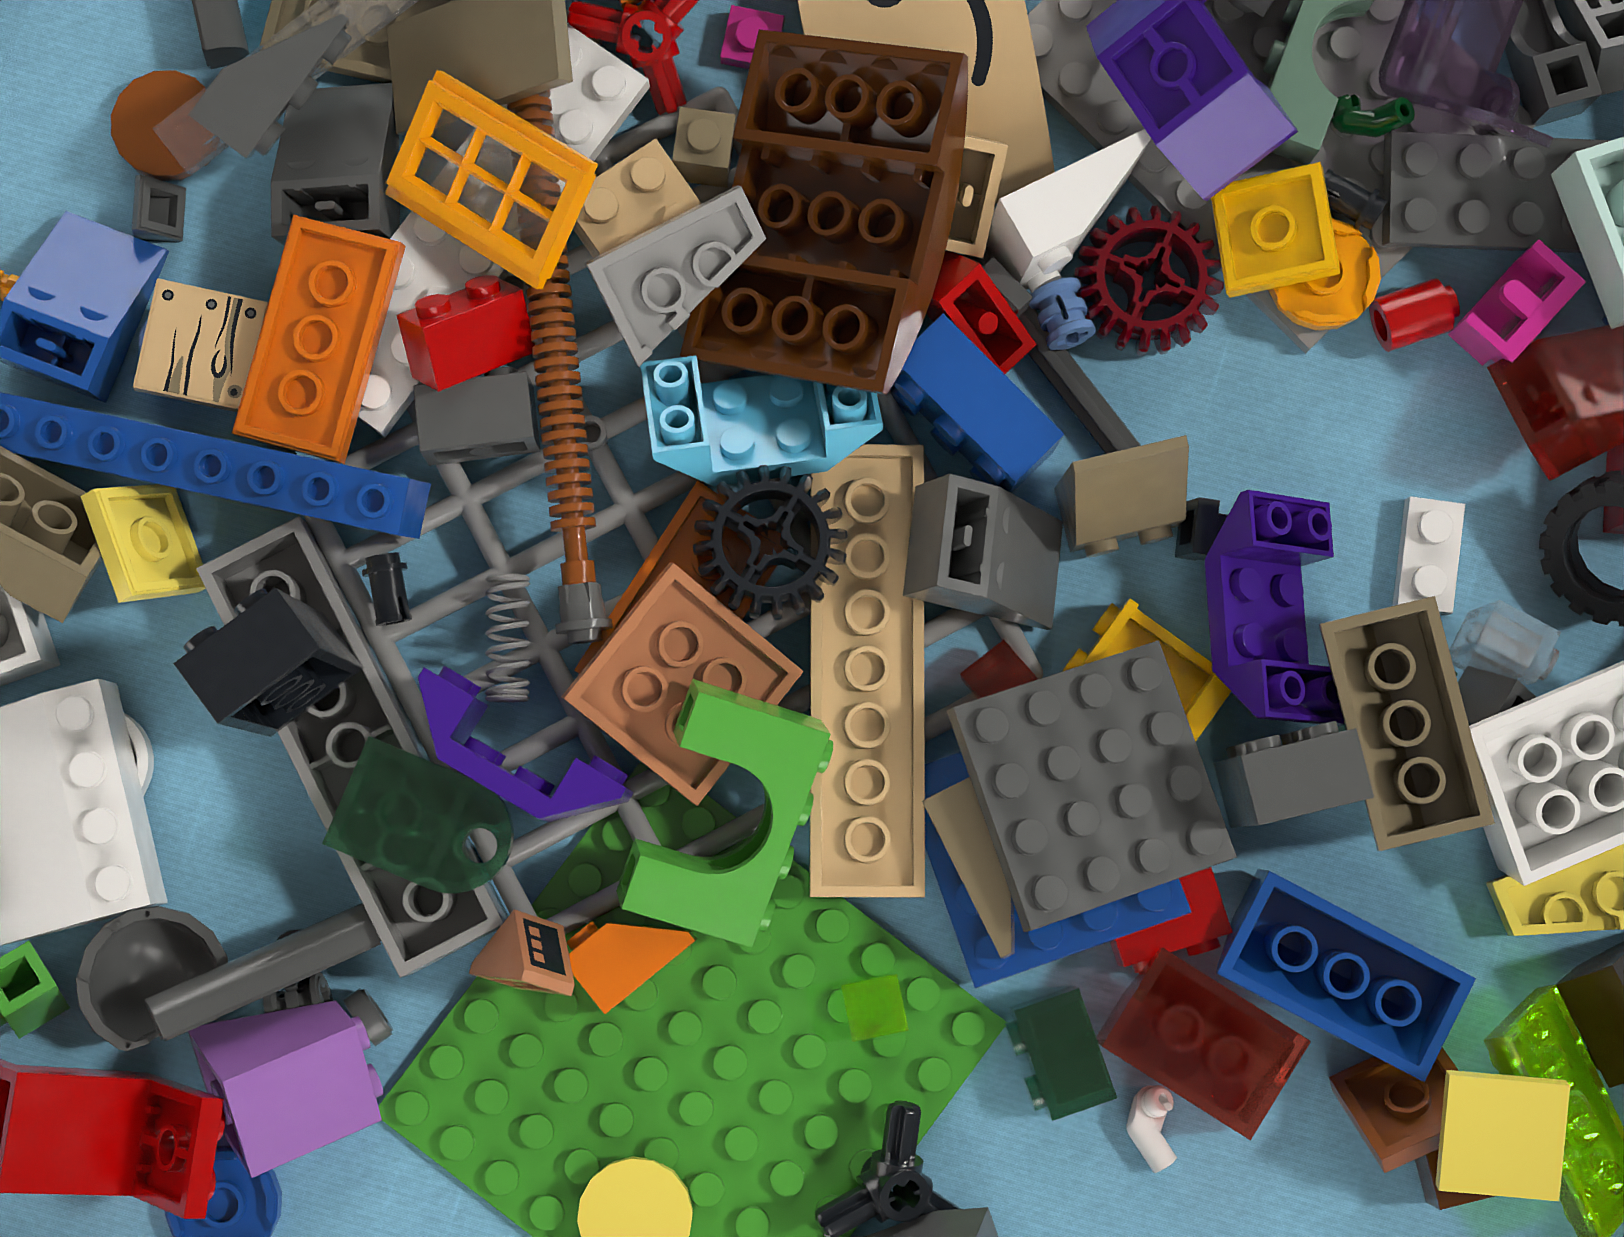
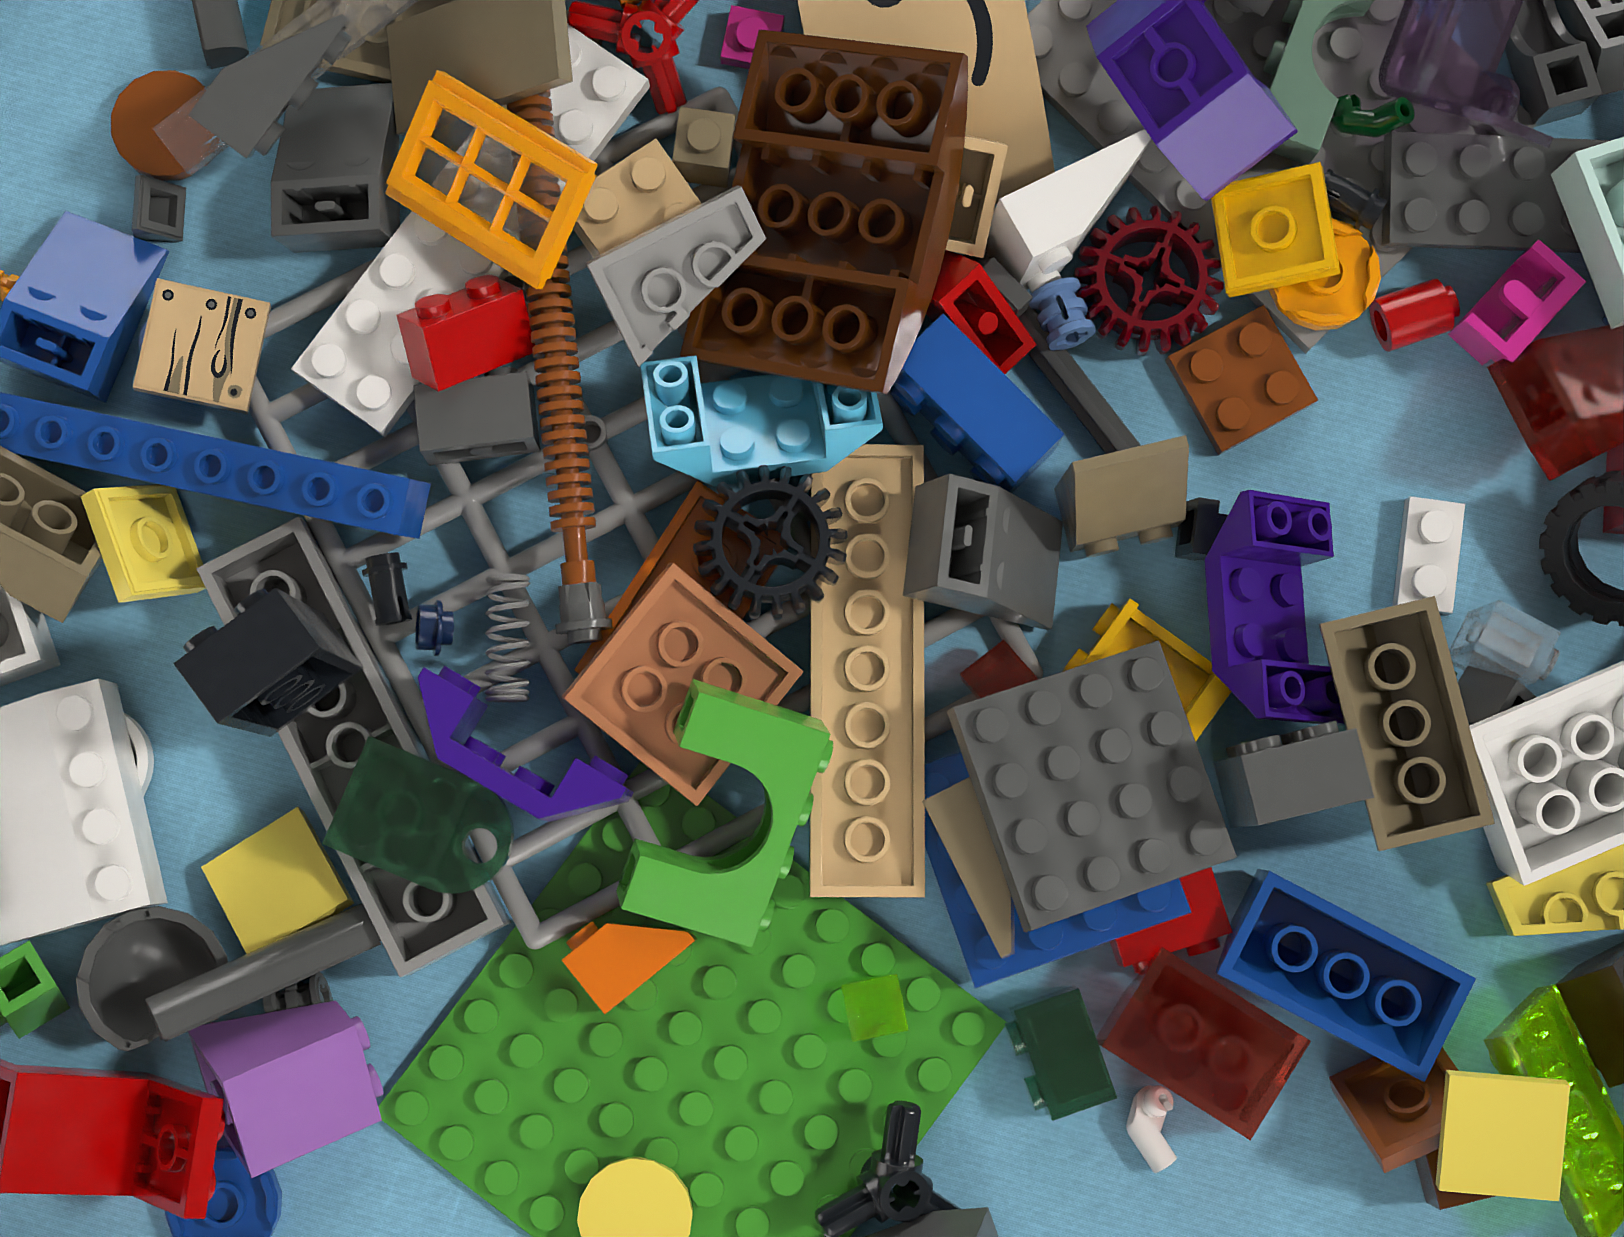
(277, 882): none -> light yellow tile
(318, 339): orange tile -> none
(375, 1022): dark grey tile -> none
(433, 627): none -> dark blue plate
(527, 956): nougat slope -> none
(1241, 380): none -> dark orange plate

